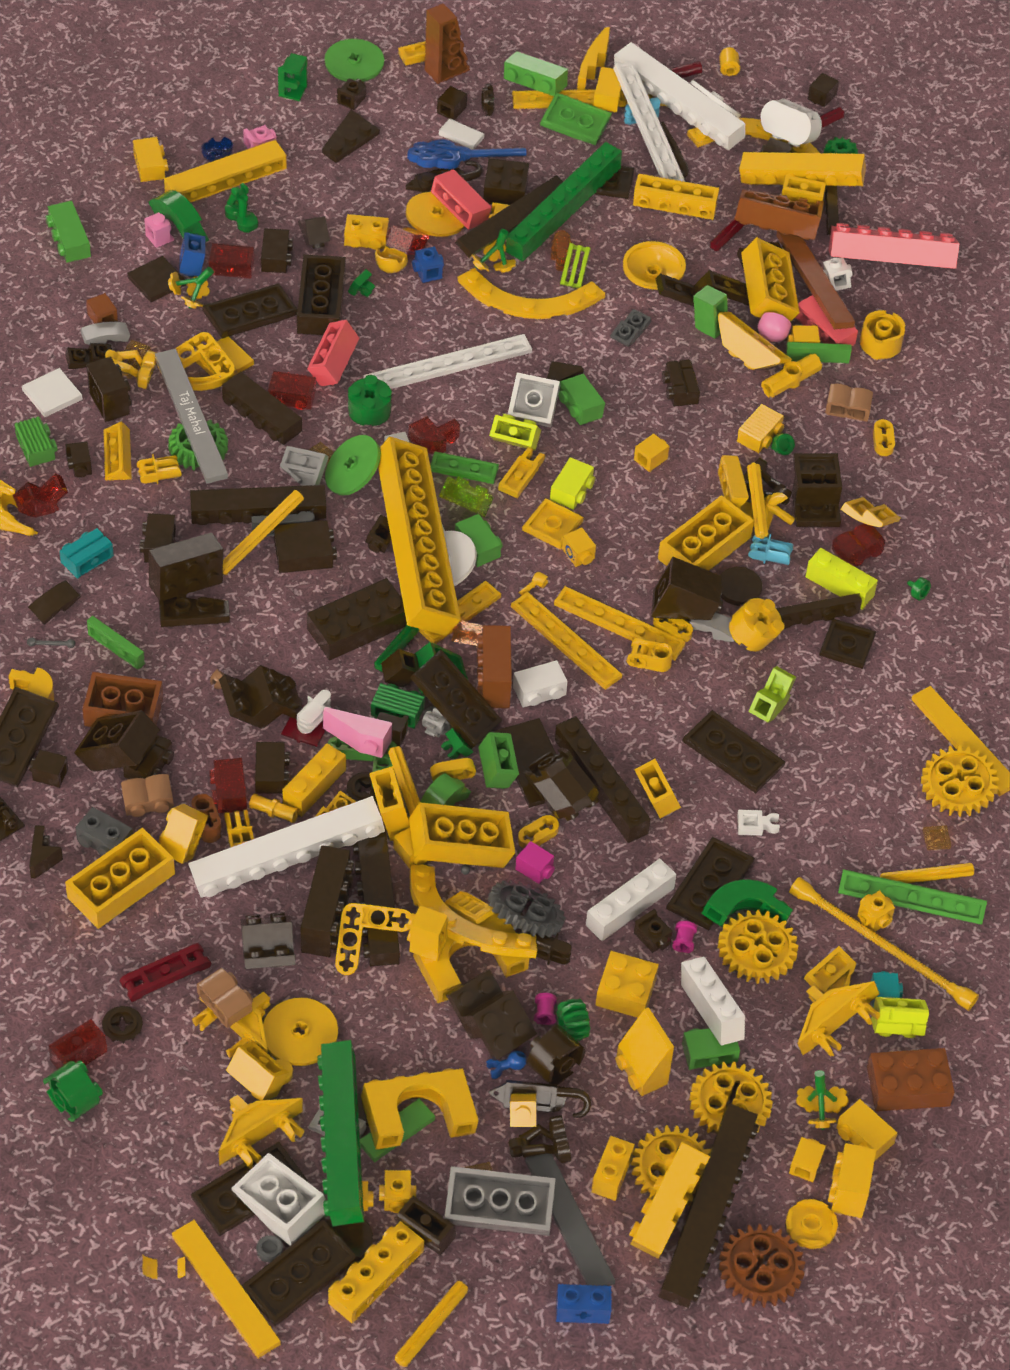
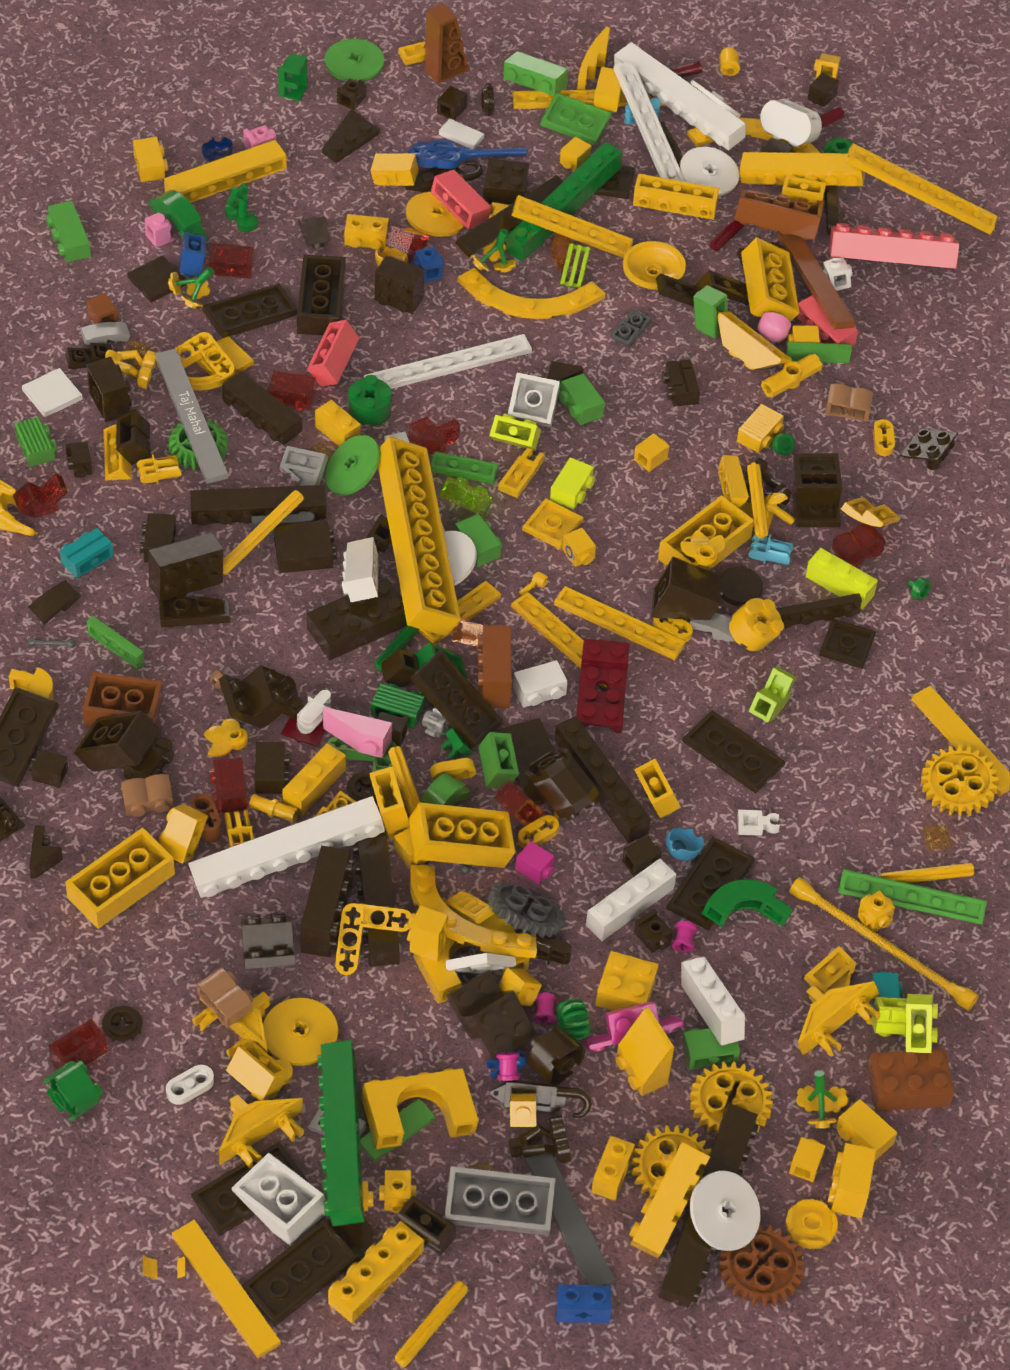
(101, 831): dark grey brick -> none
(132, 437): none -> dark brown piece
(165, 971): dark red plate -> none
(188, 1084): none -> white plate
(226, 738): none -> yellow plate
(269, 1248): dark grey tile -> none
(275, 251): dark brown brick -> none
(336, 423): none -> yellow brick
(361, 570): none -> white brick
(362, 284): green tile -> none
(394, 169): none -> yellow brick
(399, 284): none -> dark brown brick
(481, 962): none -> white tile
(508, 1066): none -> dark pink bush
(518, 803): none -> clear red brick
(522, 984): none -> yellow brick
(571, 226): none -> yellow tile
(575, 153): none -> yellow brick
(603, 664): none -> dark red piece
(622, 1020): none -> dark pink bracket
(641, 855): none -> dark brown brick
(651, 656): yellow piece -> none
(683, 838): none -> dark azure hair
(700, 160): none -> white piece
(703, 548): none -> yellow plate
(713, 1225): none -> white piece
(757, 946): yellow gear -> none
(828, 65): none -> yellow brick
(882, 335): yellow brick -> none
(919, 1023): none -> neon yellow brick
(921, 189): none -> yellow plate
(930, 446): none -> dark brown hinge

